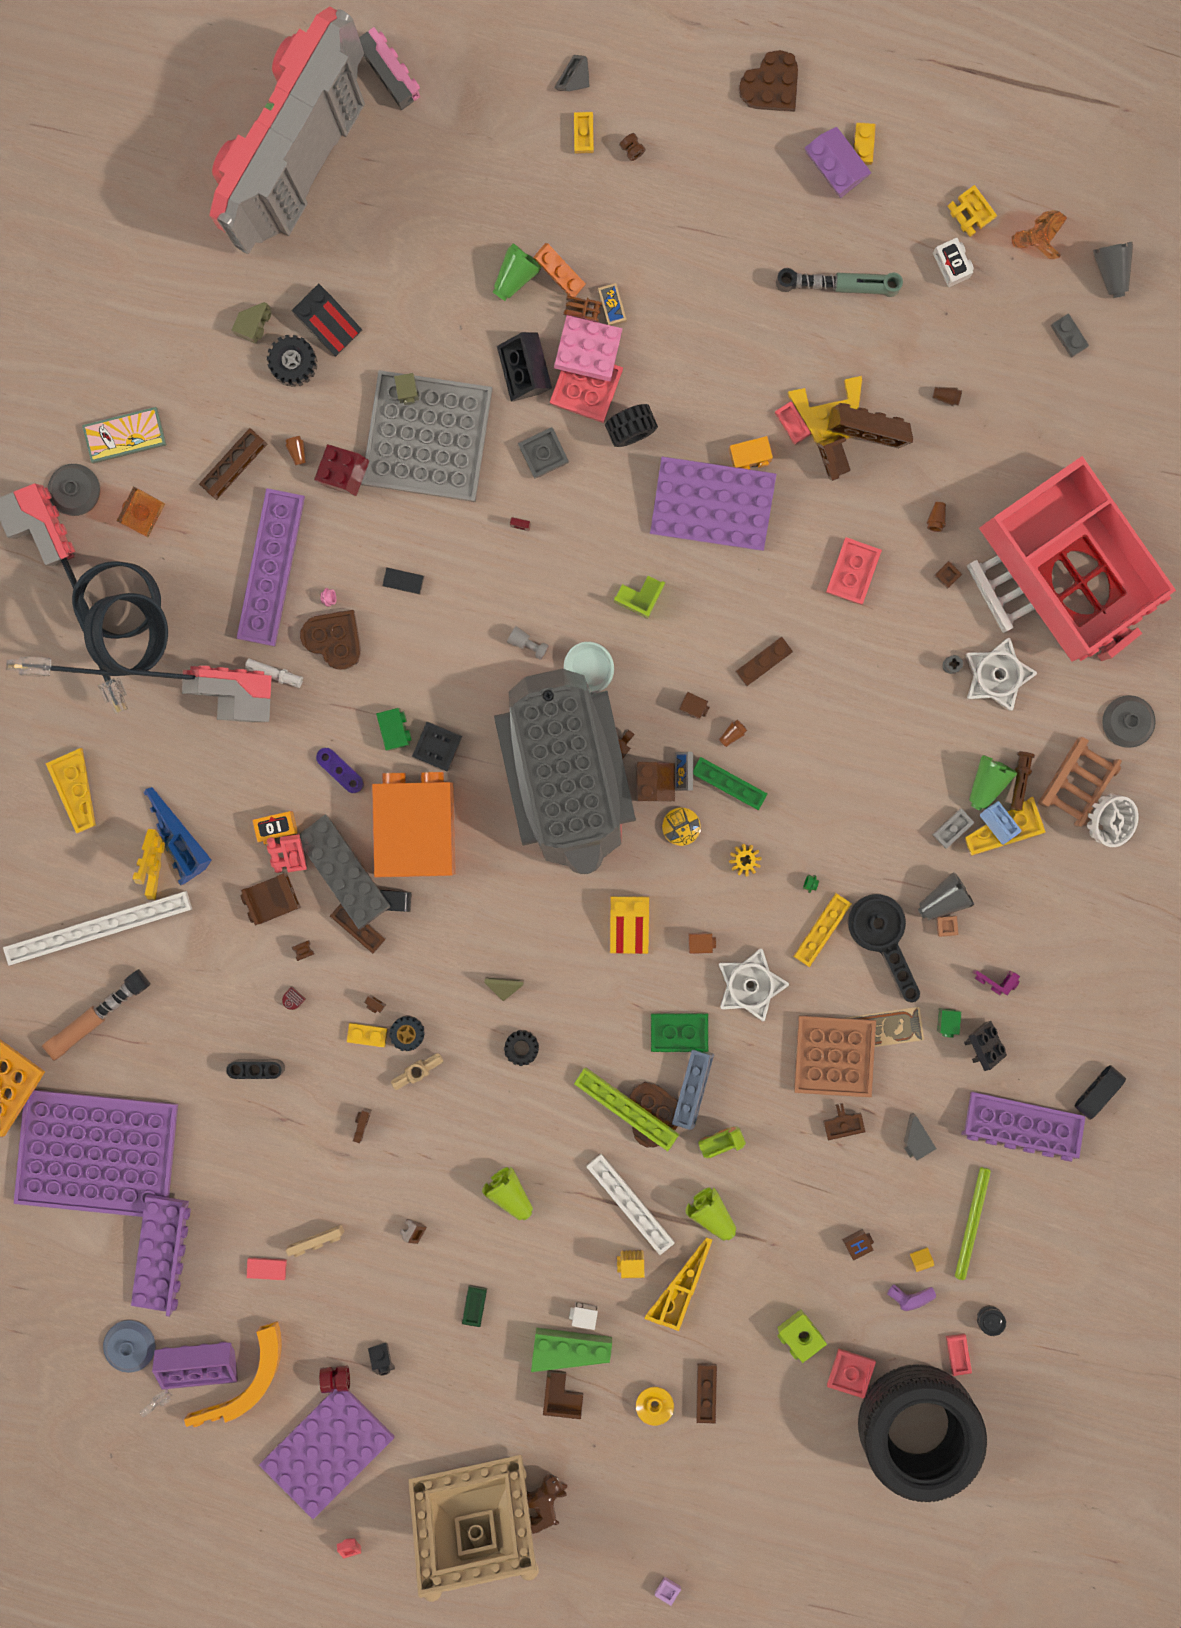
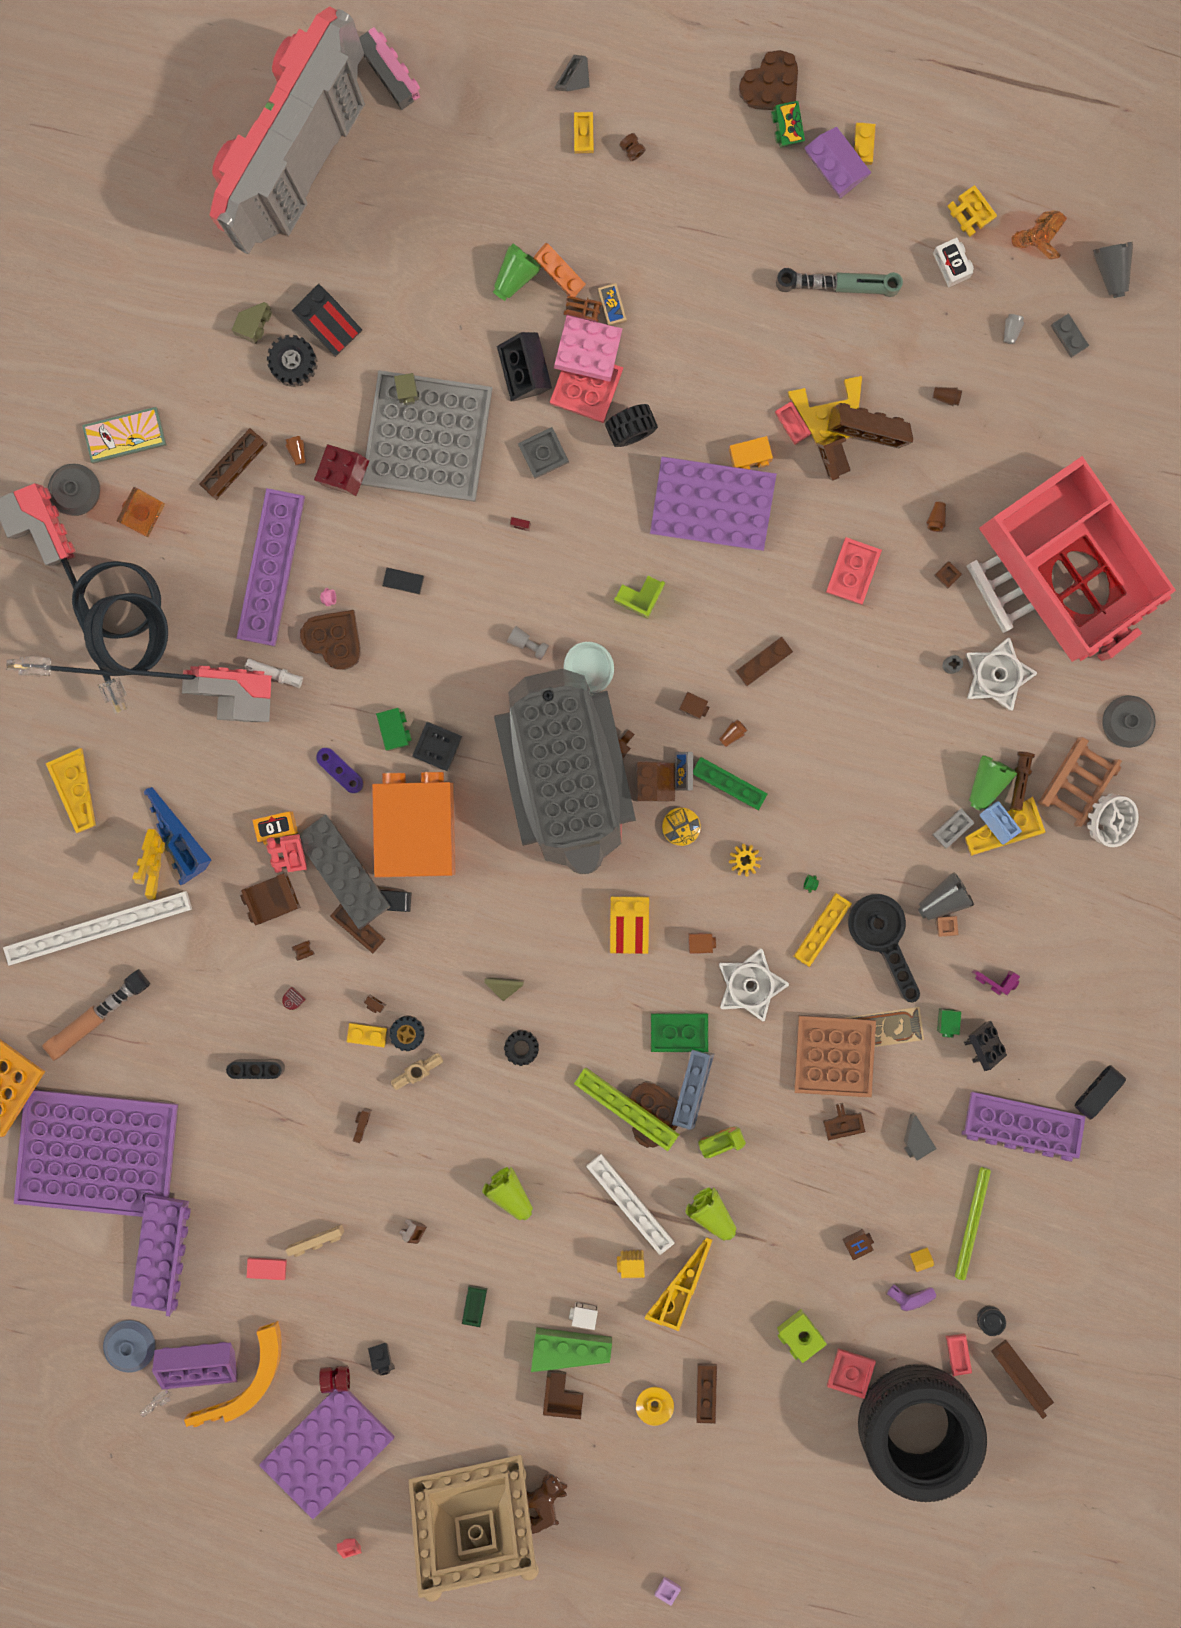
(788, 124): none -> brick
(1013, 326): none -> light grey cone
(1022, 1377): none -> reddish brown fence

